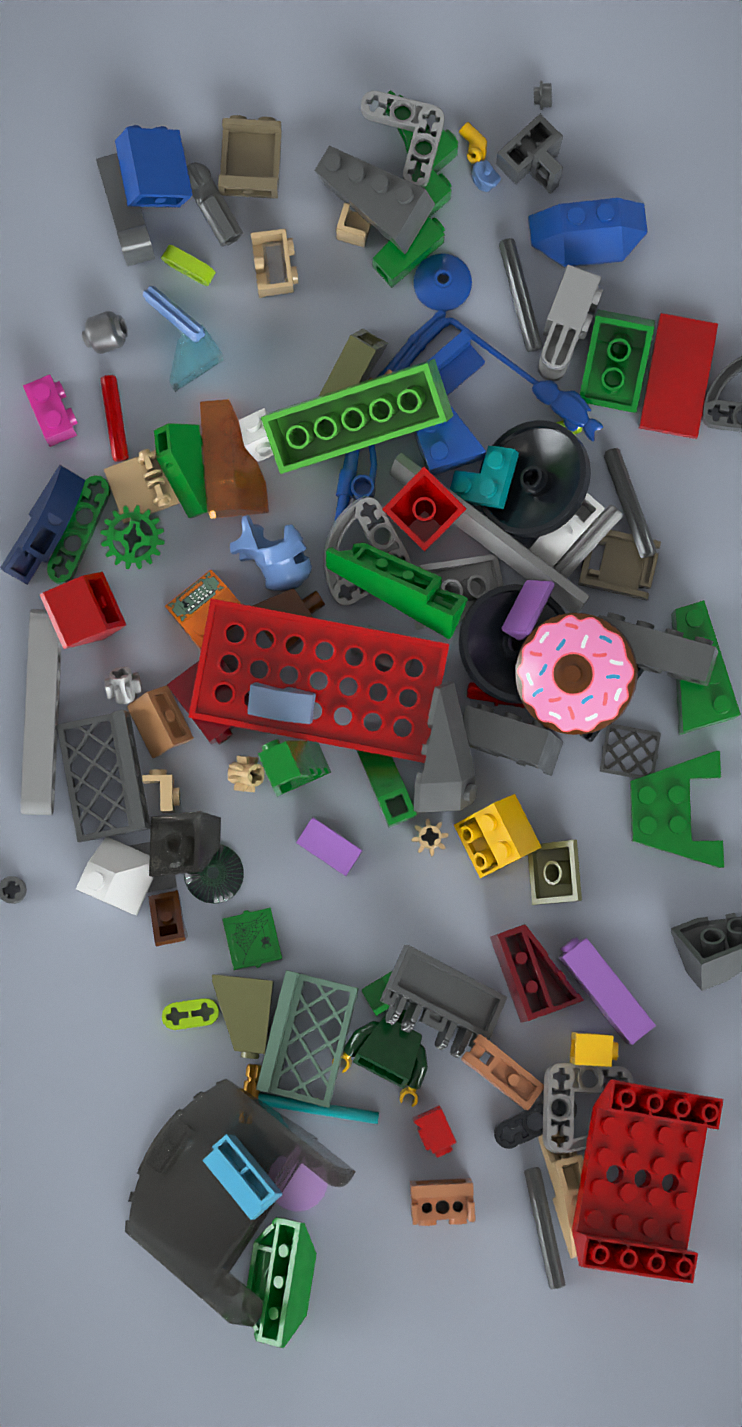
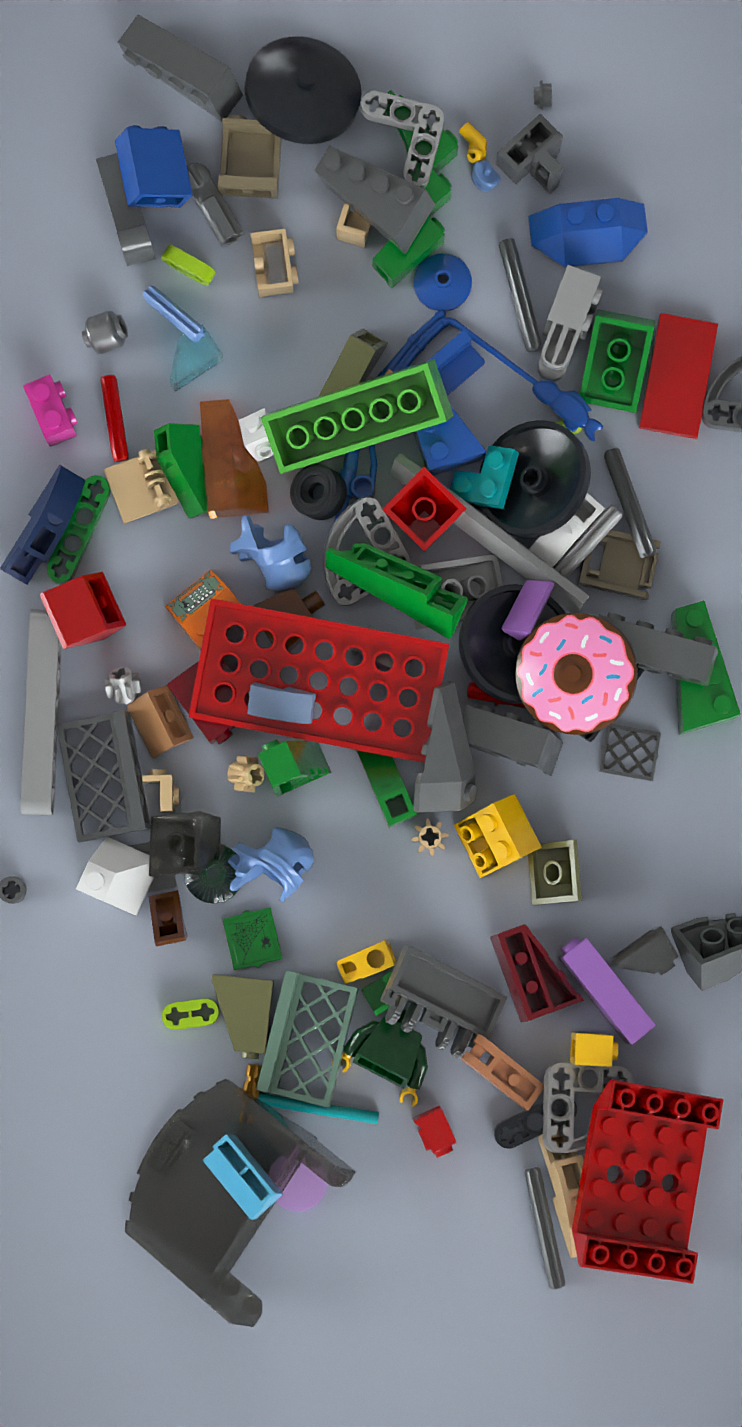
(146, 538): green gear -> none
(181, 67): none -> dark grey wedge
(280, 859): none -> medium blue piece
(282, 1278): green wedge -> none
(302, 90): none -> black dish
(329, 846): medium lavender slope -> none
(332, 499): none -> black tyre
(367, 962): none -> yellow leg
(443, 1189): nougat piece -> none
(647, 954): none -> clear smoke slope
(664, 810): green wing -> none

